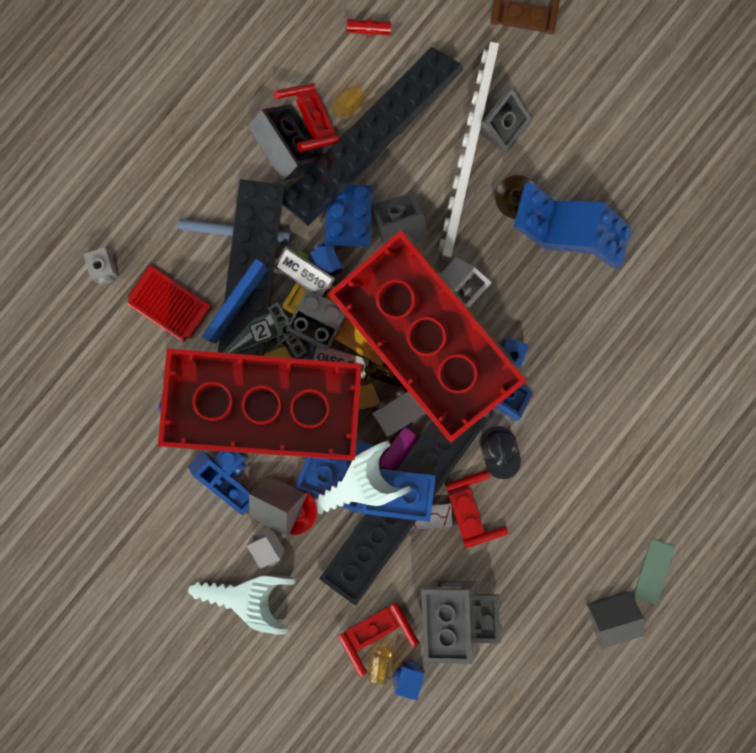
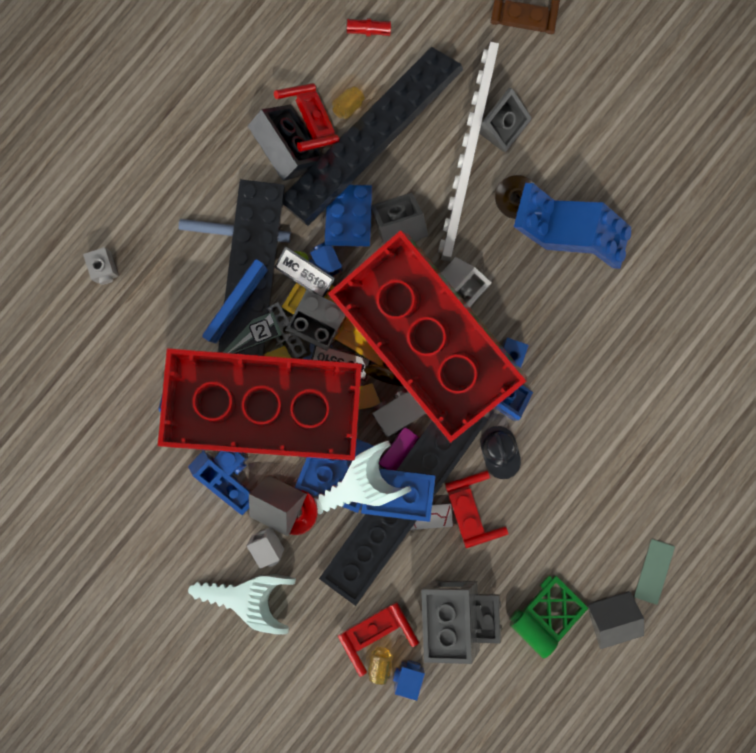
(168, 303): red window -> none
(532, 626): none -> green piece

